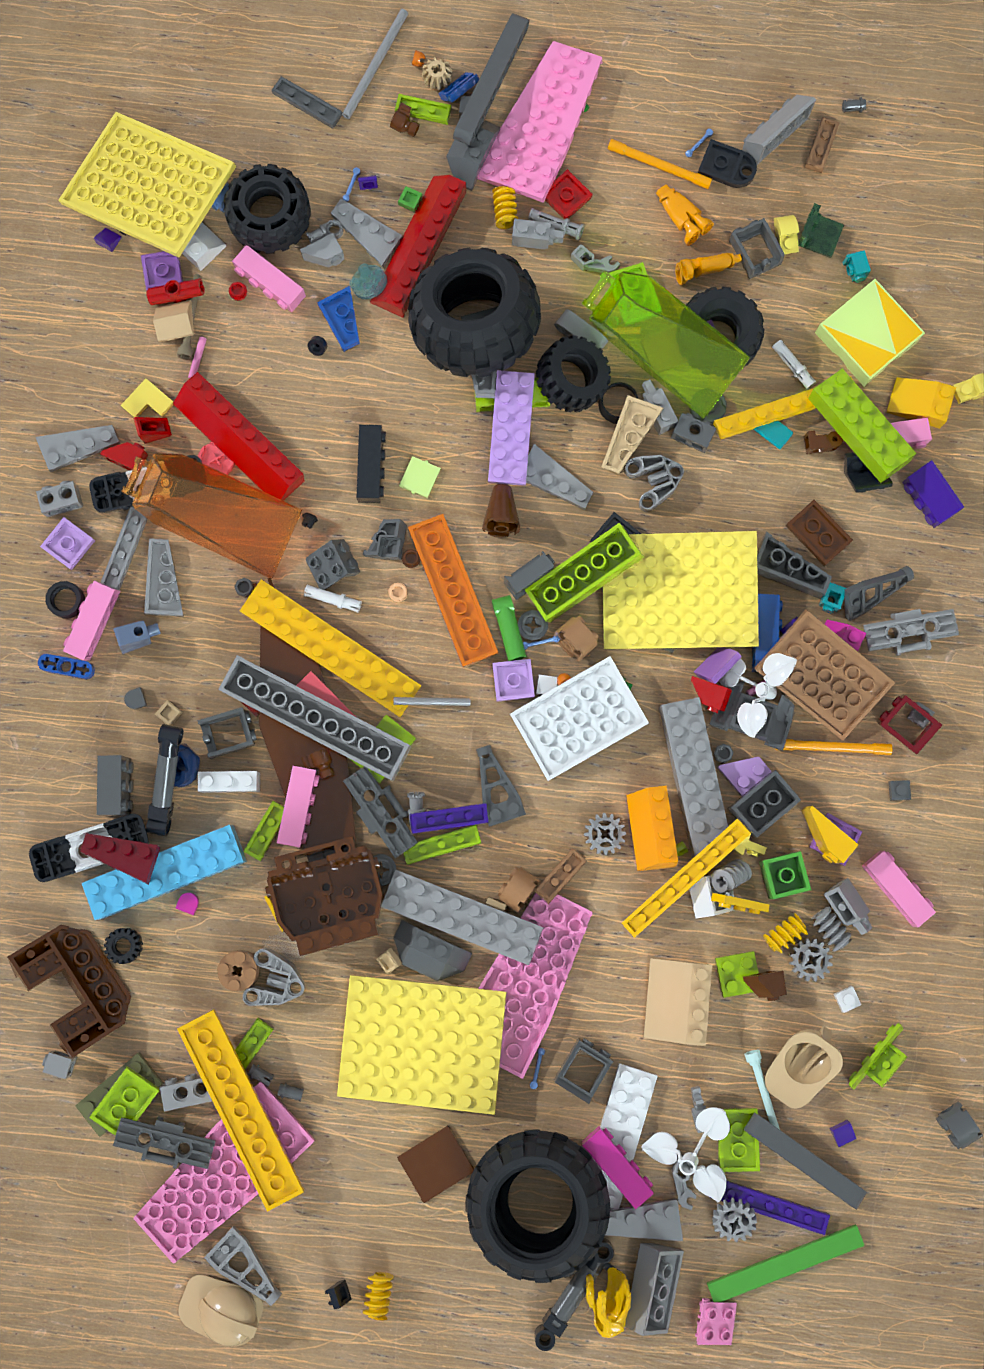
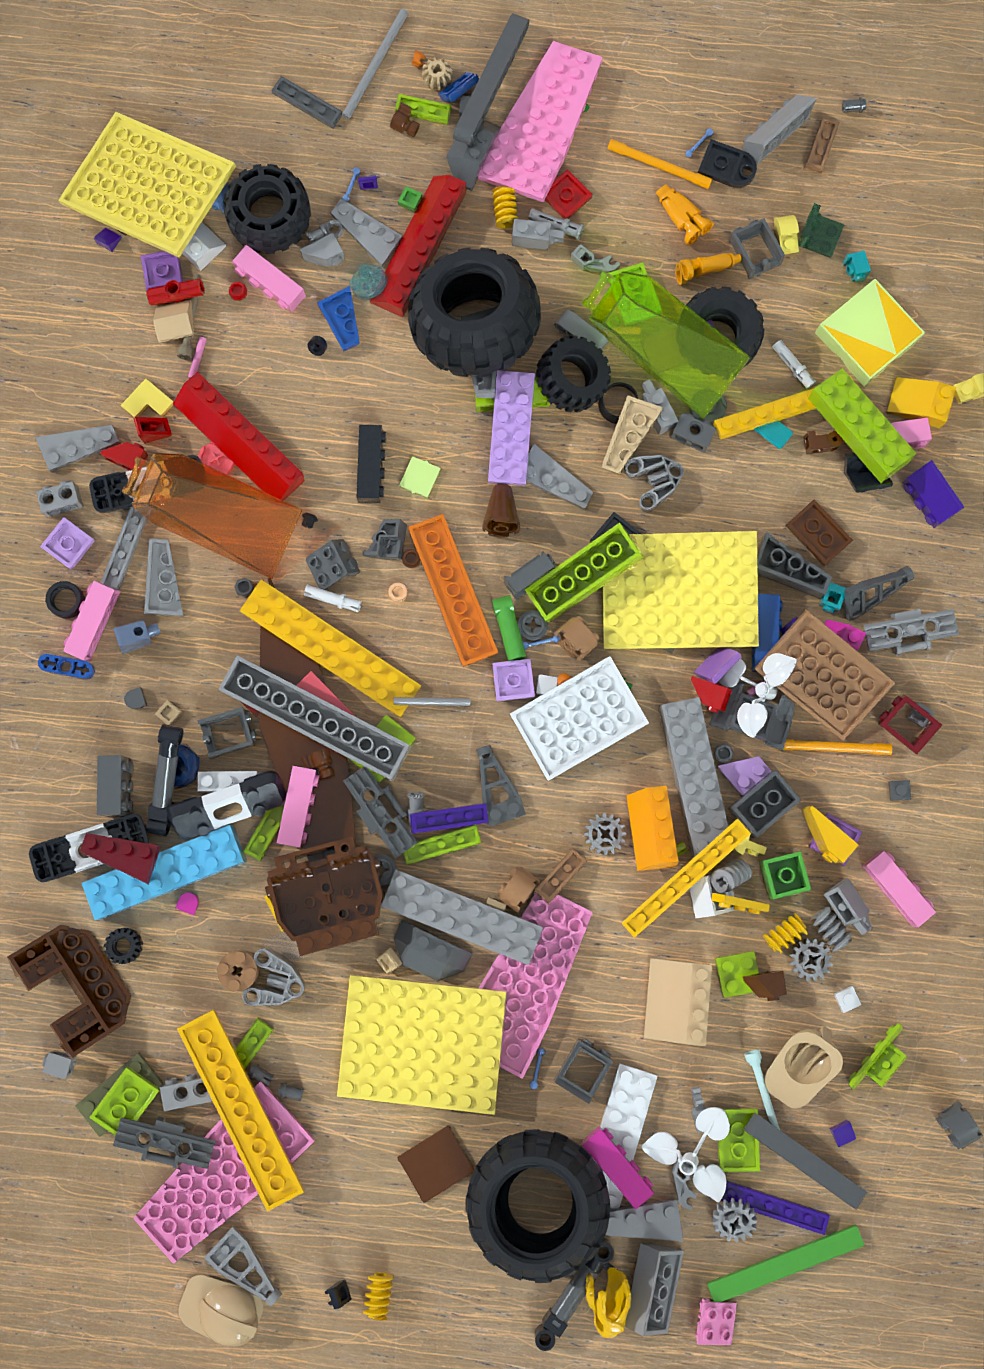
(254, 794): none -> black piece

